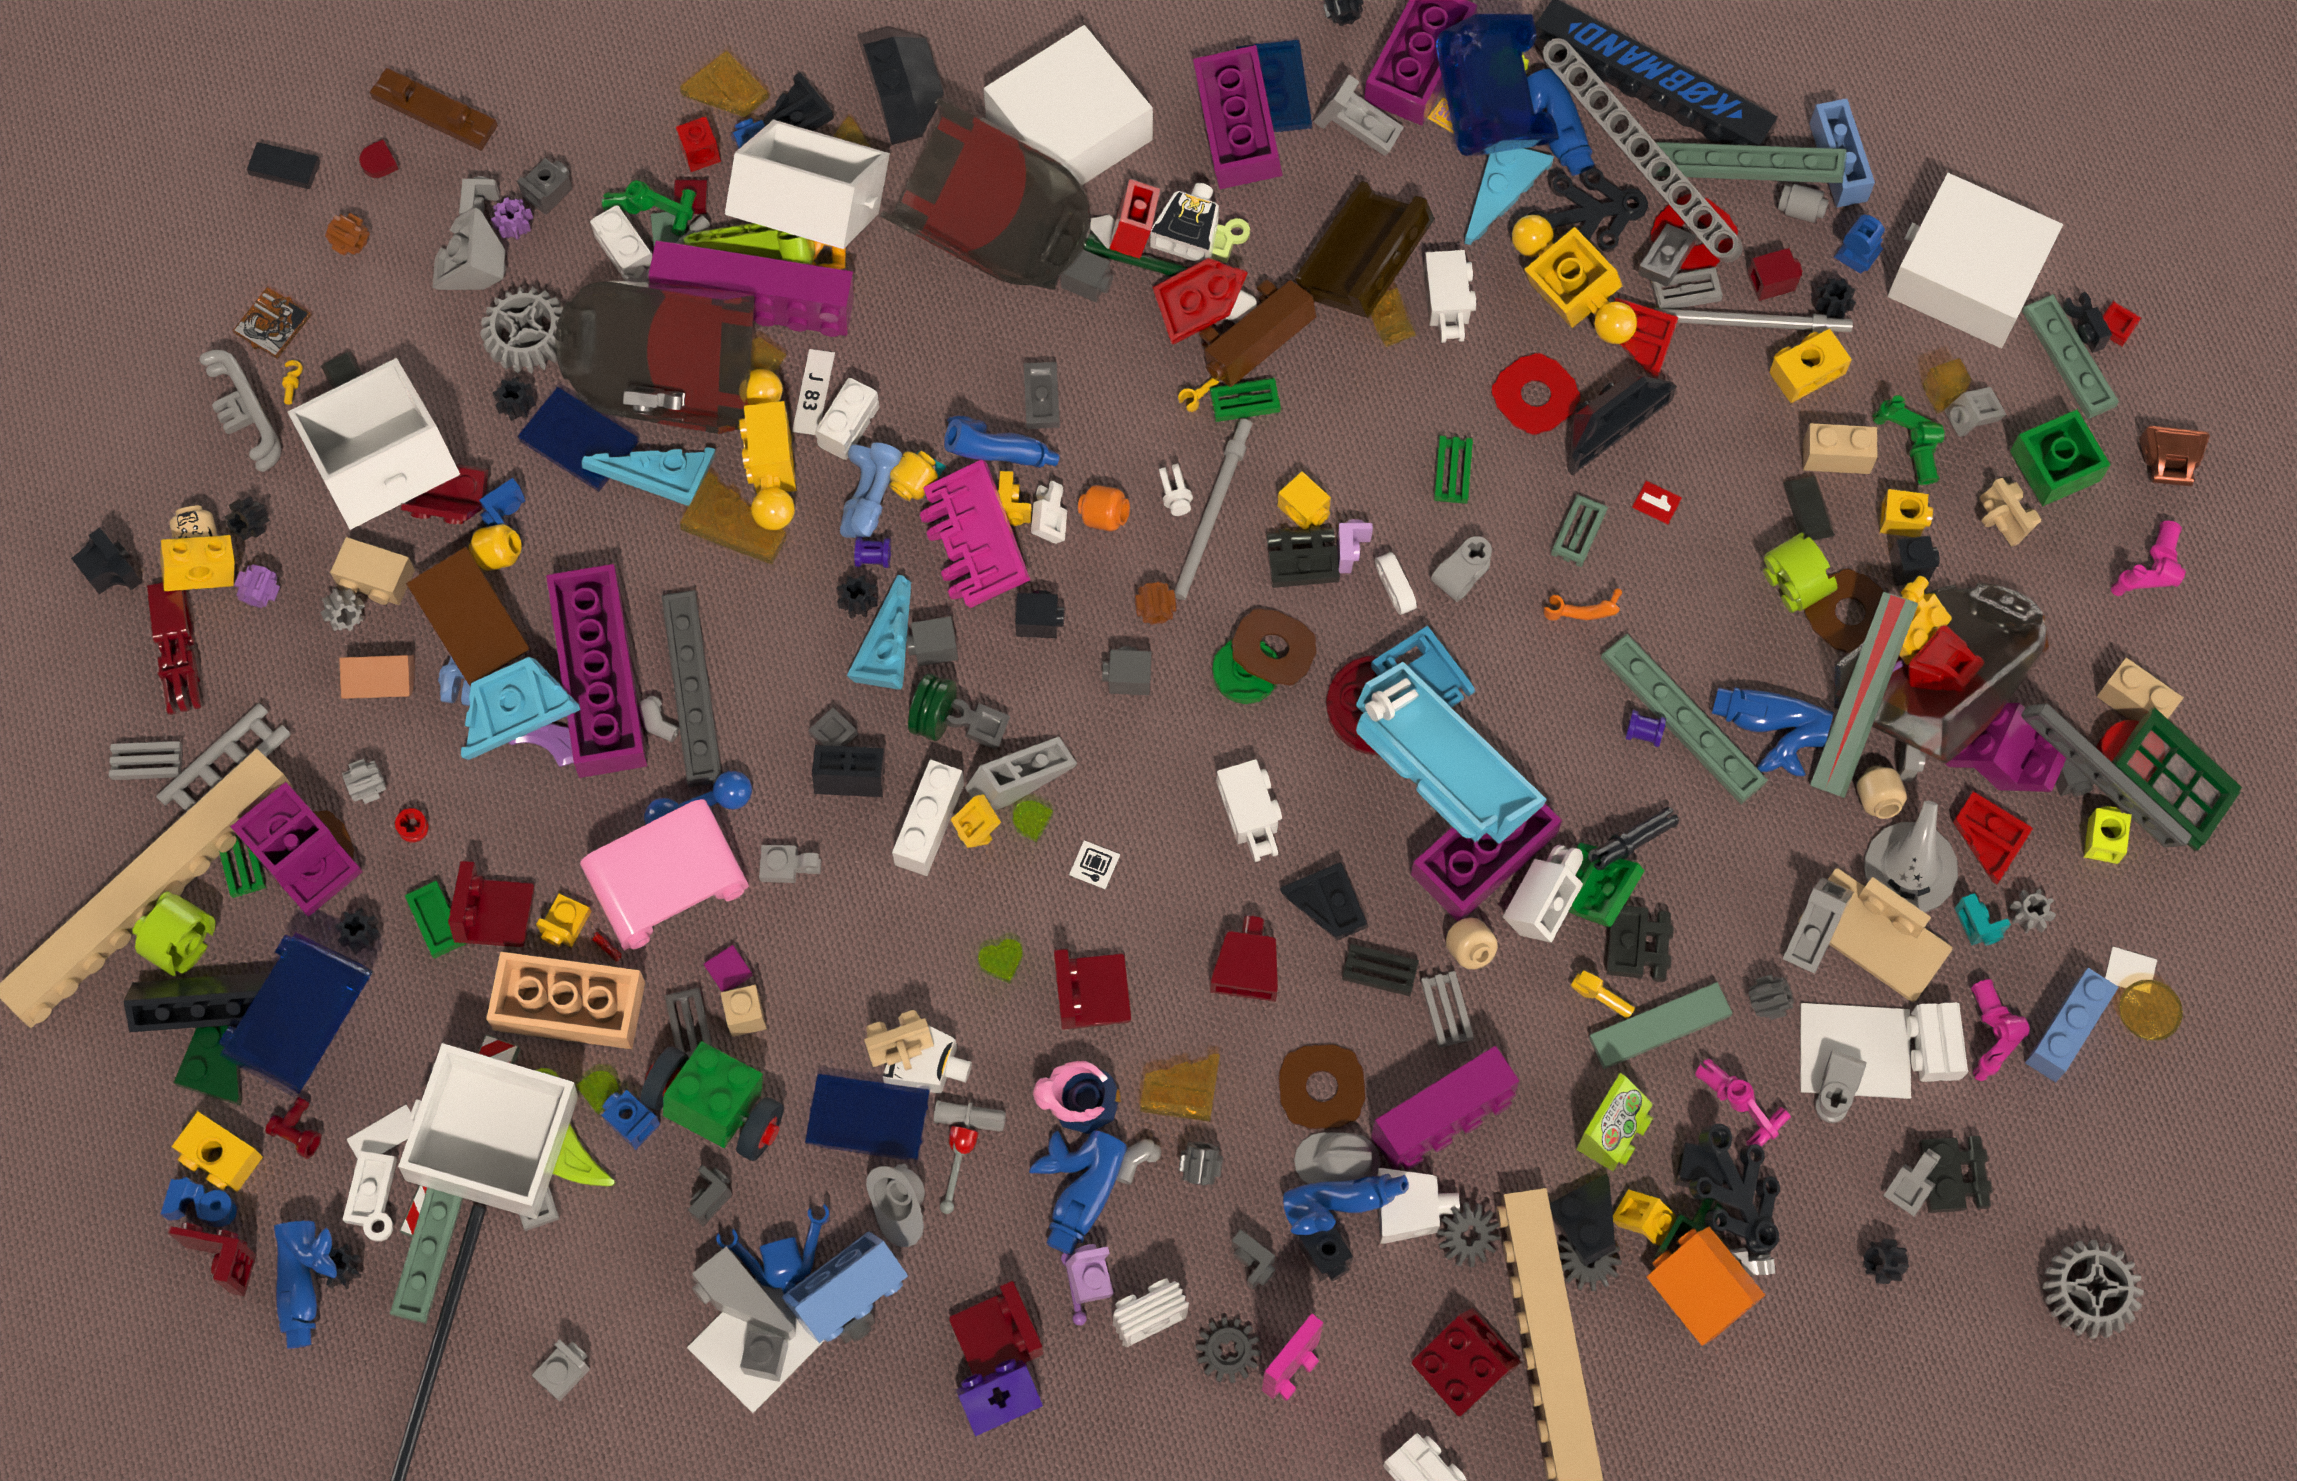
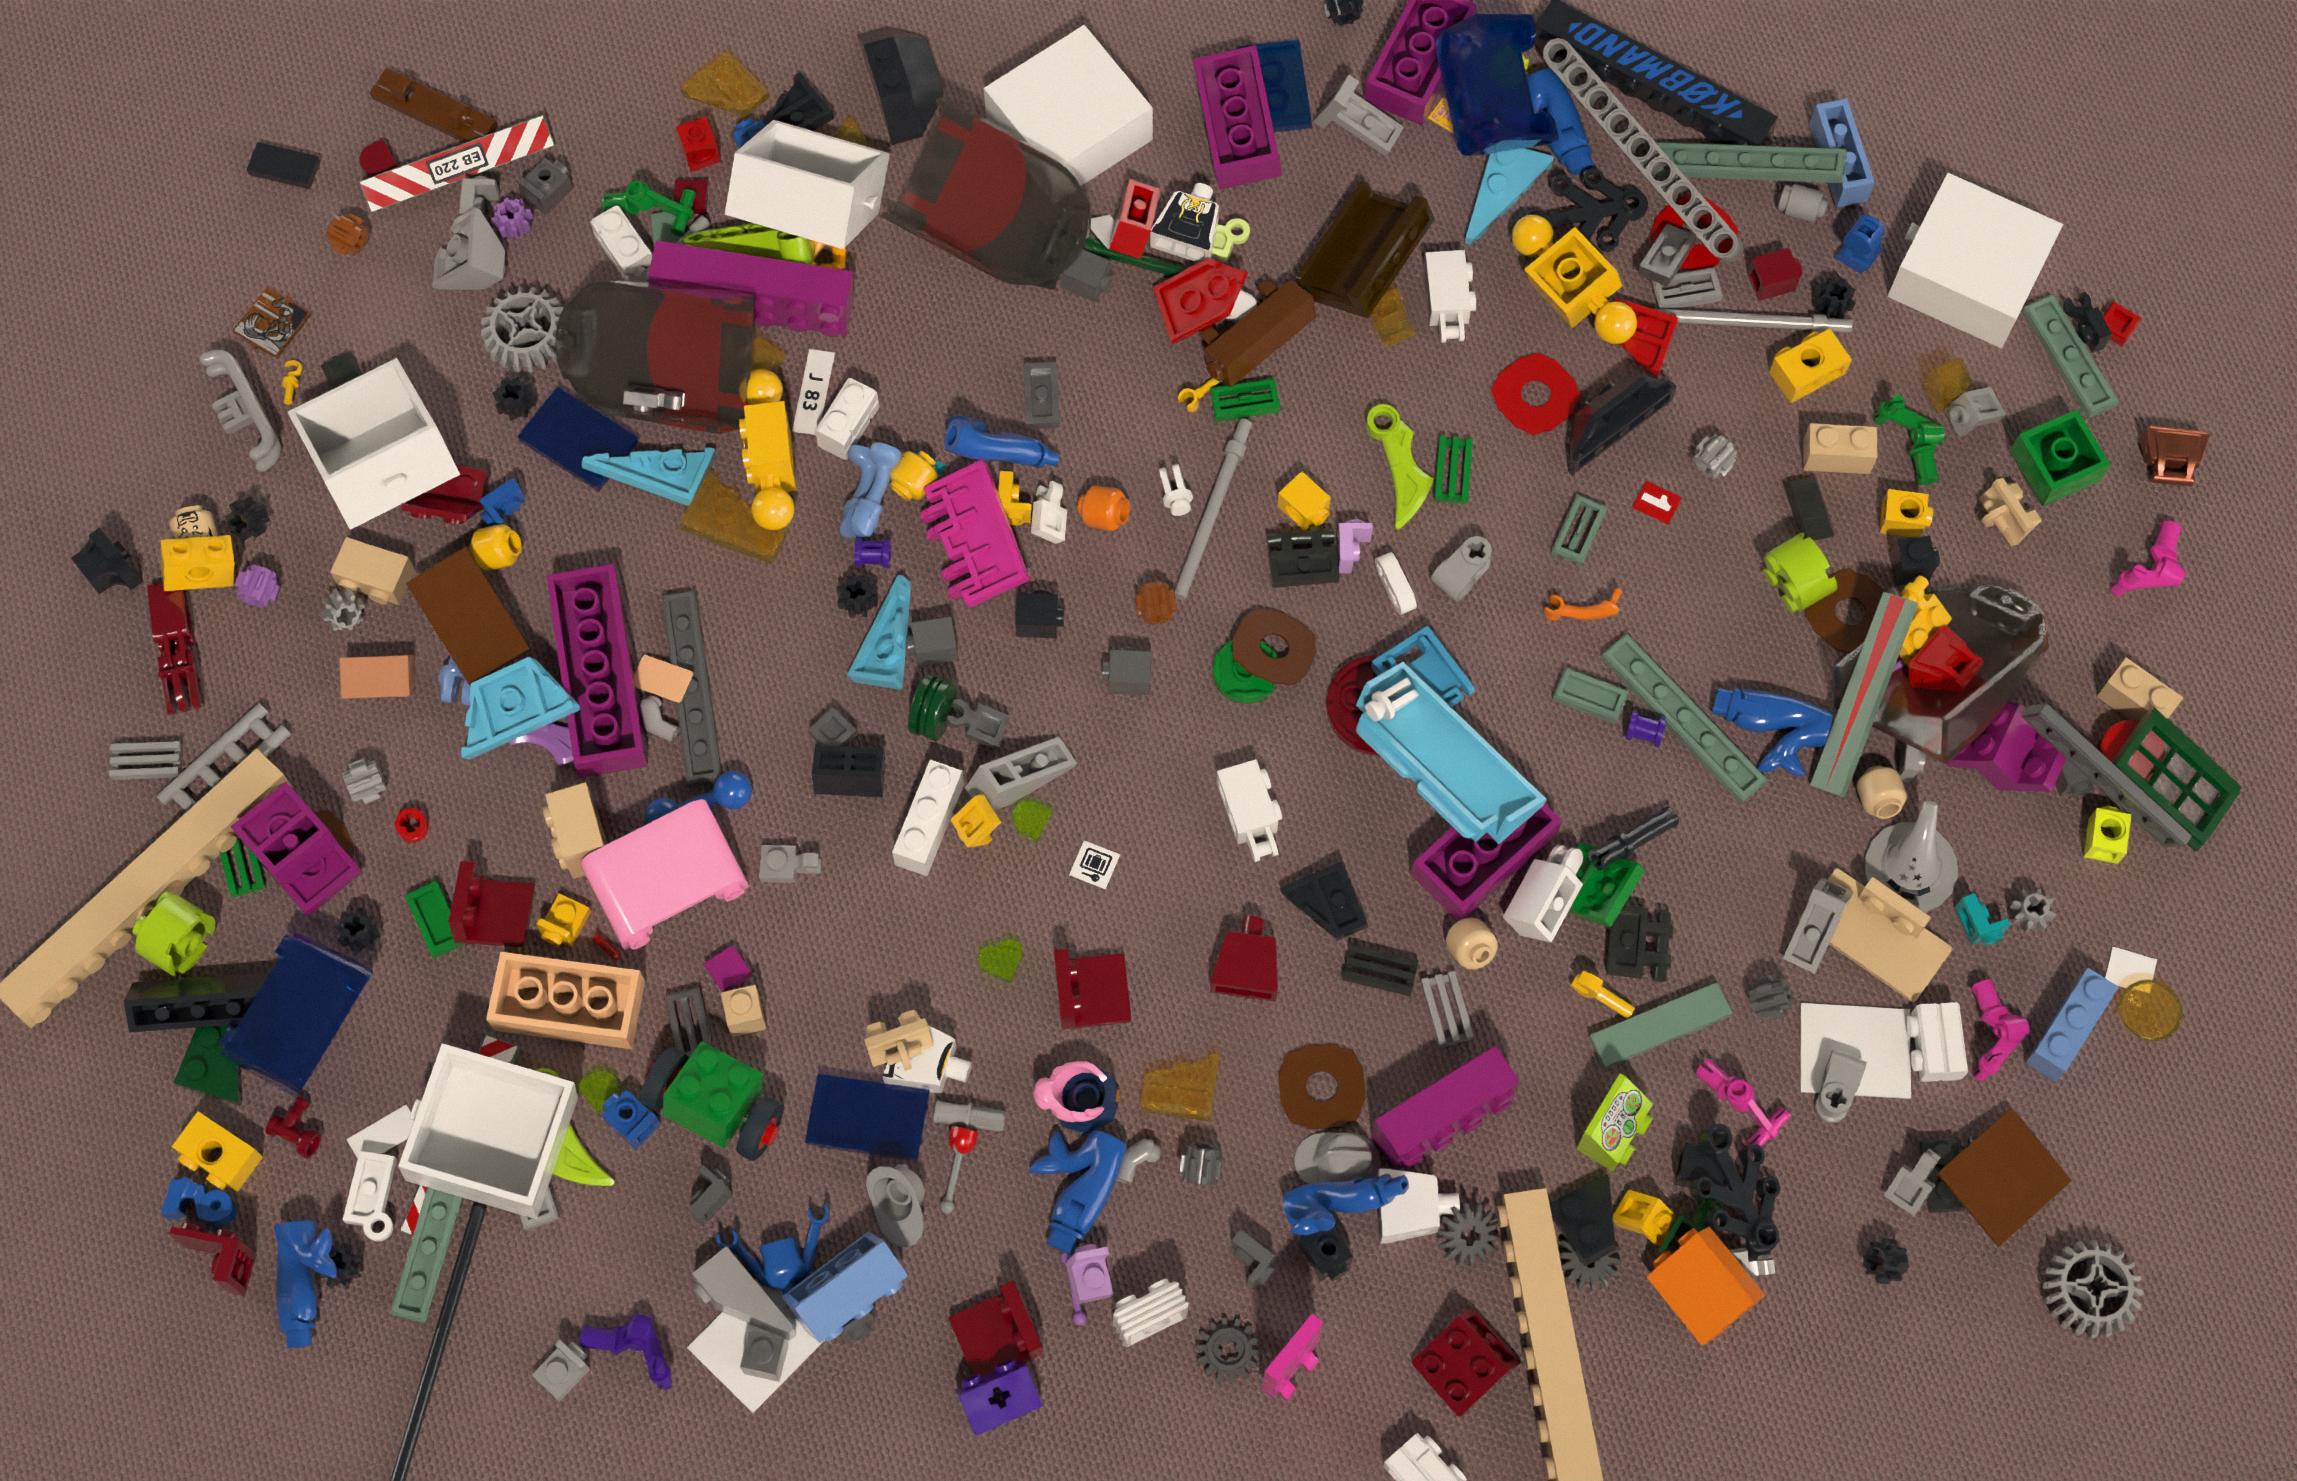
(456, 163): none -> tile
(574, 826): none -> tan brick
(636, 1335): none -> dark purple pin
(662, 678): none -> light nougat sticker
(1409, 480): none -> lime piece
(1590, 695): none -> sand green tile
(1714, 456): none -> light grey gear
(1991, 834): red wing -> none
(2004, 1177): none -> reddish brown piece

